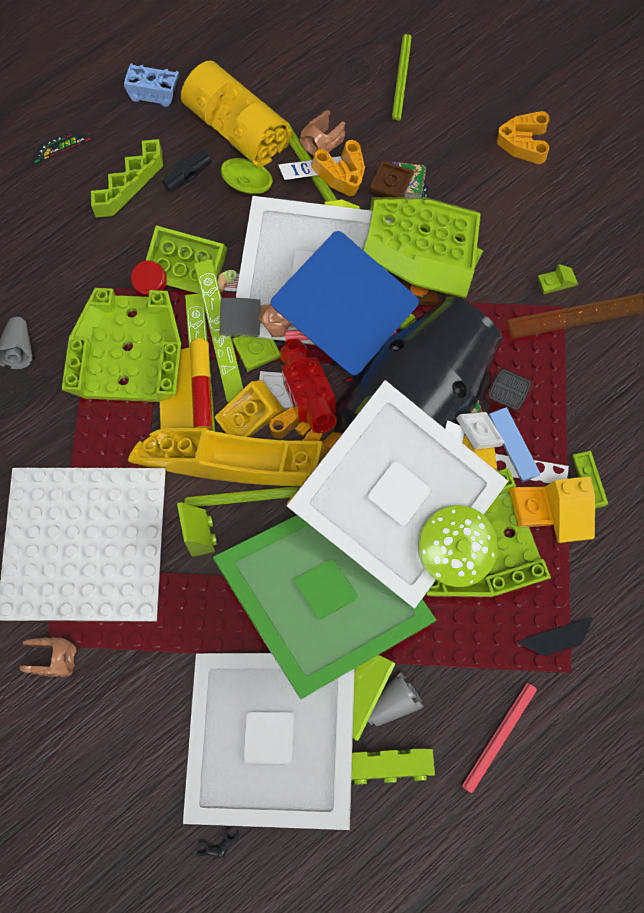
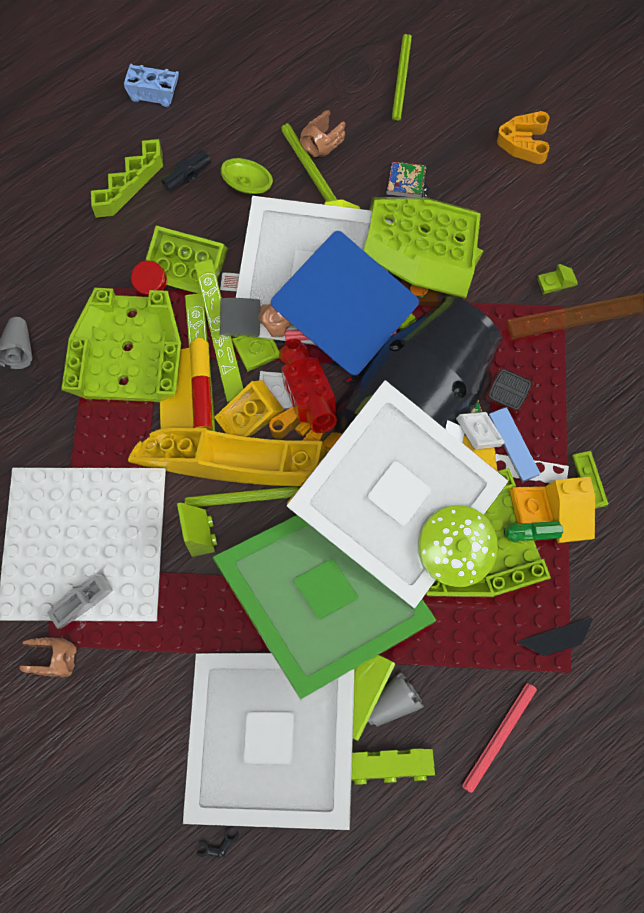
(59, 145): black sticker -> none
(79, 601): none -> light grey slope
(225, 278): arm -> none
(235, 113): yellow cylinder -> none
(300, 169): white sticker -> none
(346, 174): light orange connector -> none
(391, 180): reddish brown tile -> none
(534, 531): none -> green piece

